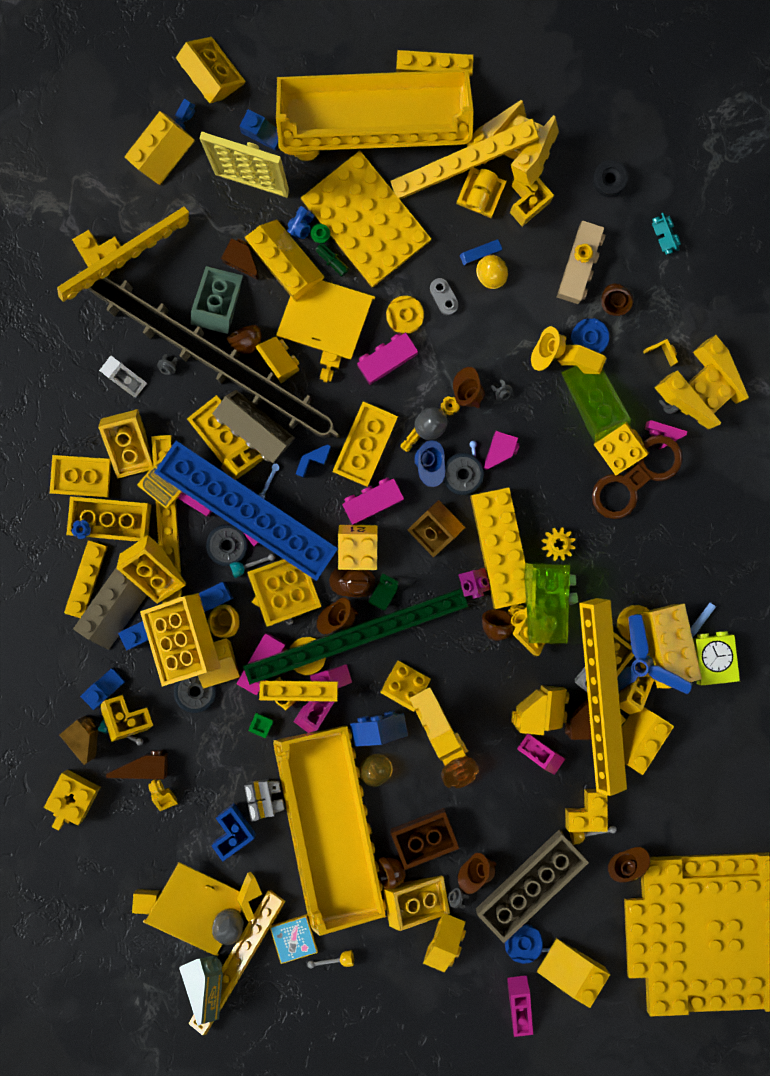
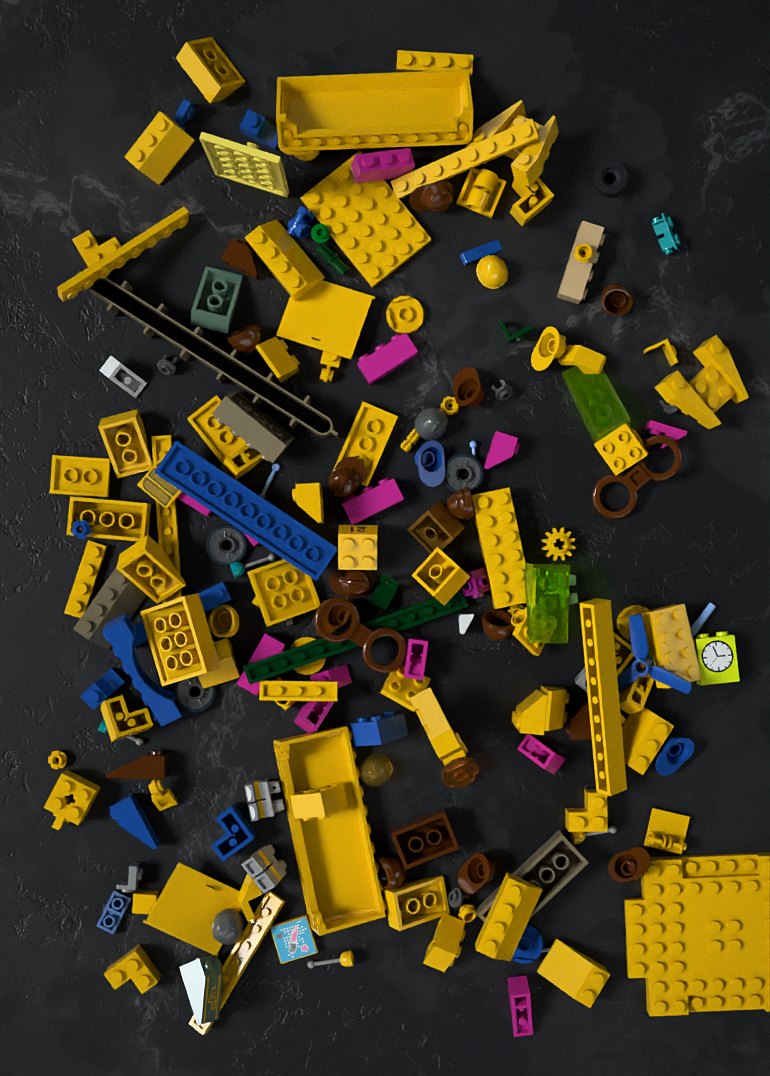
(62, 759): none -> yellow plate
(82, 738): pearl gold slope -> none
(113, 912): none -> medium blue slope
(132, 818): none -> blue slope
(134, 966): none -> yellow brick
(135, 875): none -> light grey bracket
(162, 702): none -> blue arch
(260, 725): green plate -> none
(265, 863): none -> light grey hips
(310, 499): none -> yellow slope
(319, 455): blue slope -> none
(319, 802): none -> yellow brick
(347, 477): none -> reddish brown piece
(360, 634): none -> reddish brown bar
(382, 165): none -> dark pink brick
(416, 658): none -> dark pink arch
(432, 196): none -> reddish brown piece
(440, 576): none -> yellow brick
(443, 296): light grey plate -> none
(461, 504): none -> reddish brown hat
(464, 621): none -> white slope
(467, 913): none -> yellow plate
(507, 918): none -> yellow slope
(517, 336): none -> dark green bracket
(591, 334): blue tile -> none
(667, 831): none -> yellow hinge
(673, 754): none -> blue piece

